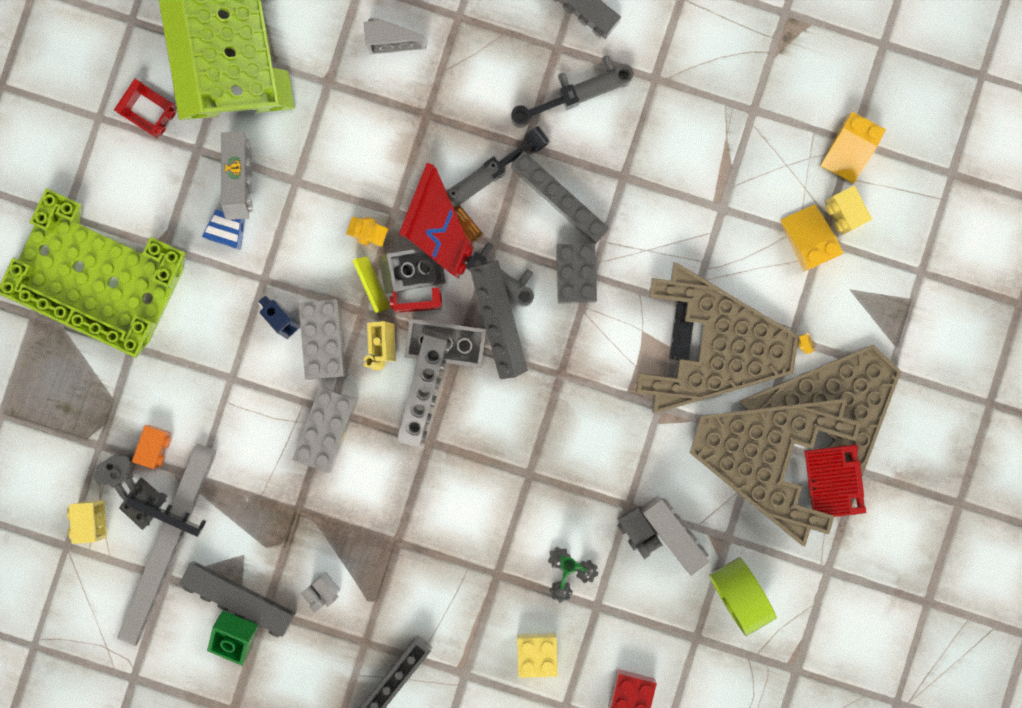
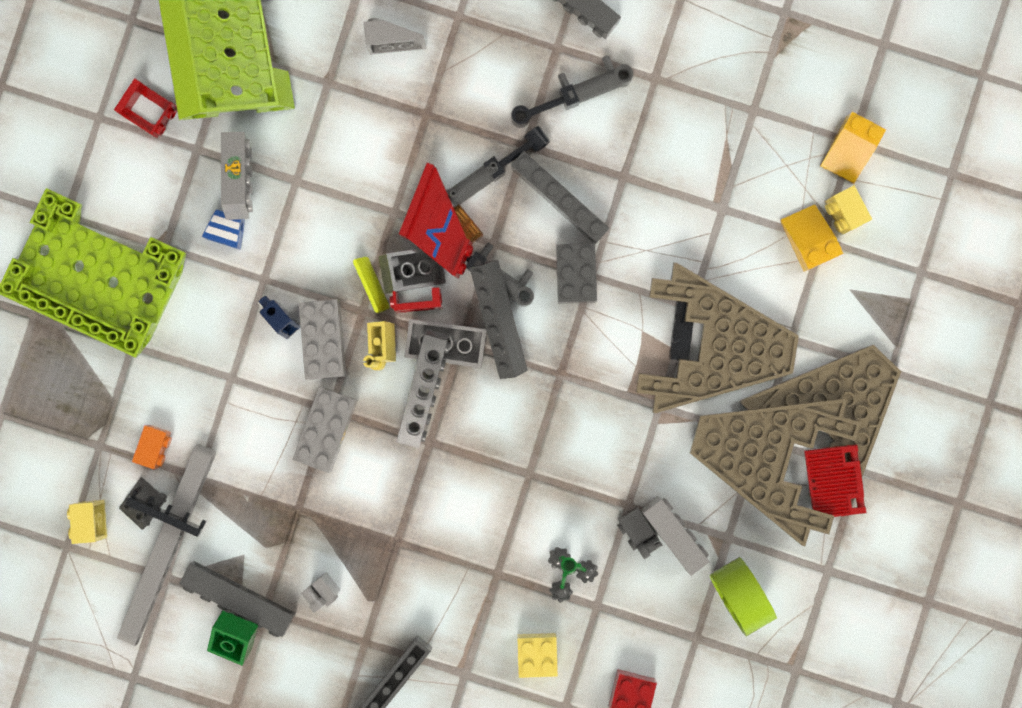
(118, 474): dark grey hinge -> none
(367, 231): yellow hinge -> none
(806, 343): yellow plate -> none

